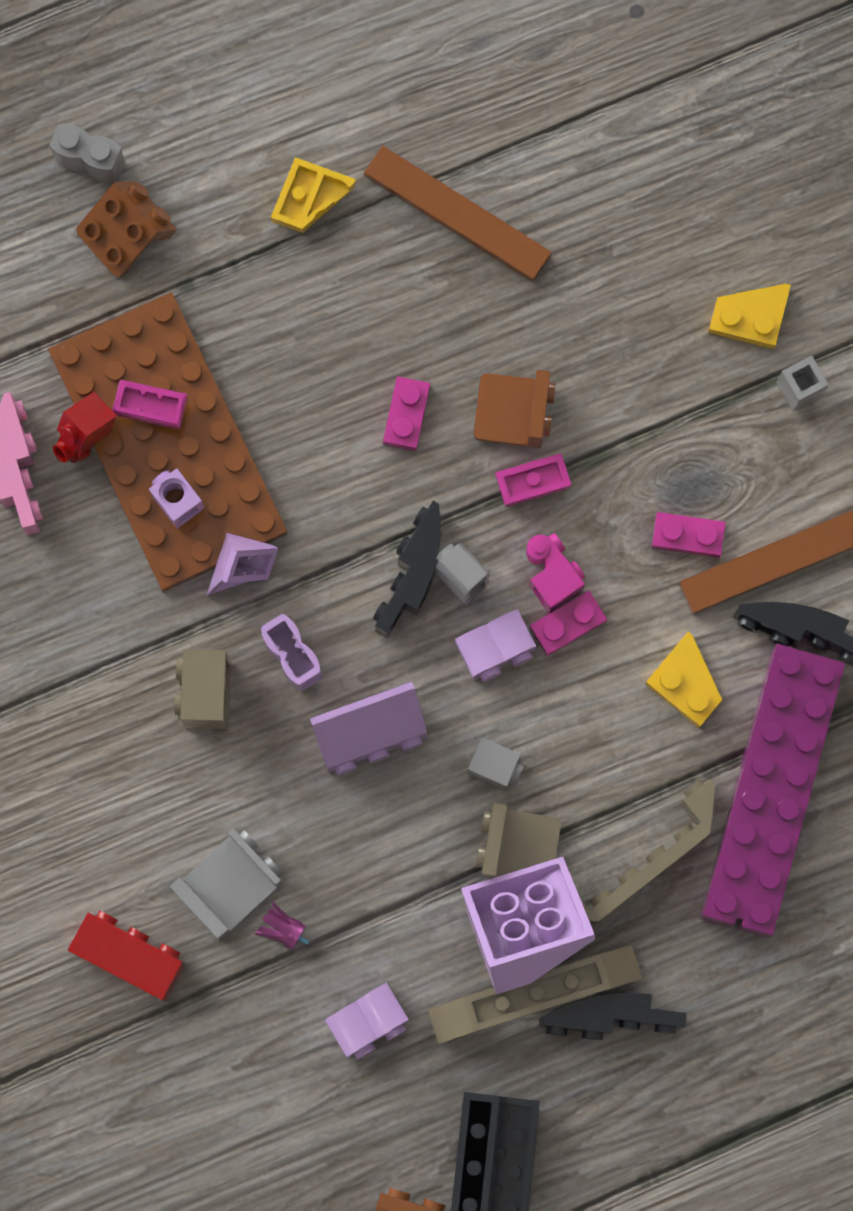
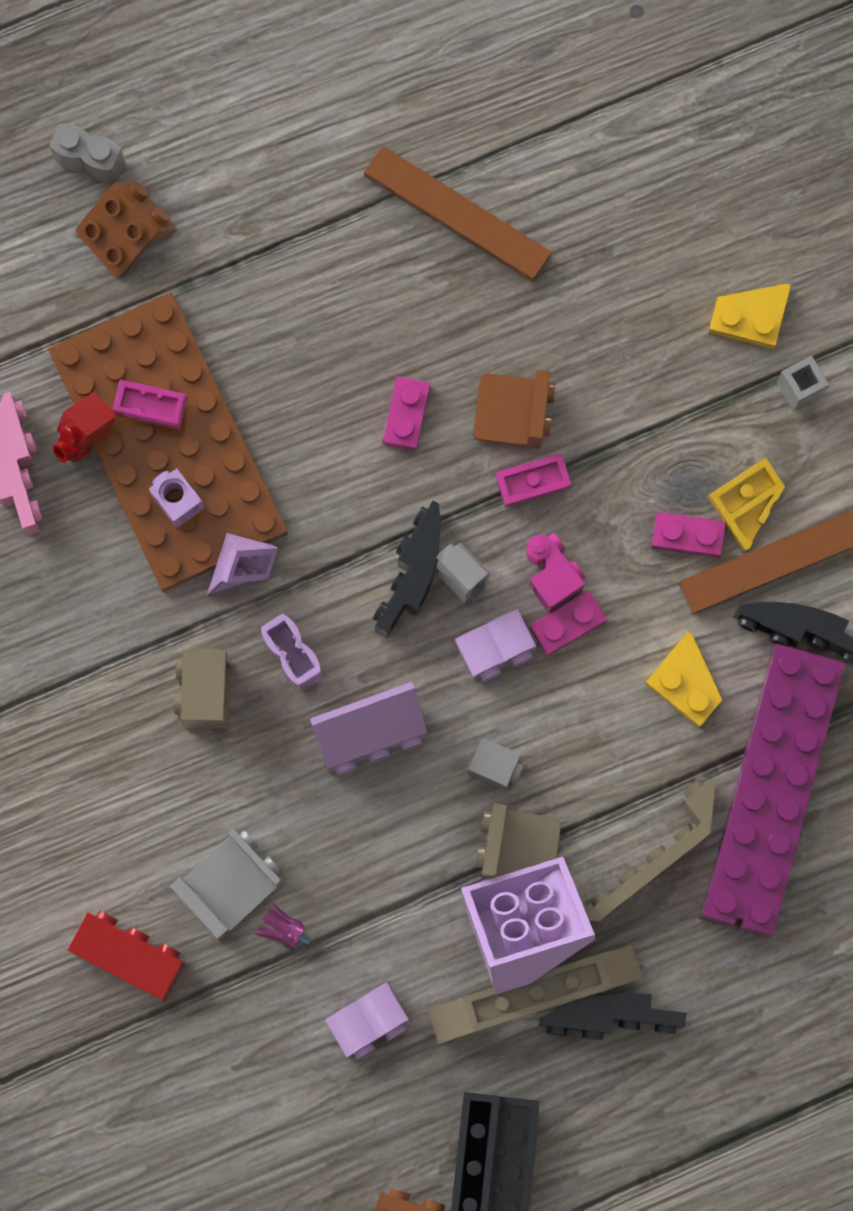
(309, 195): yellow wing -> none
(747, 501): none -> yellow wing

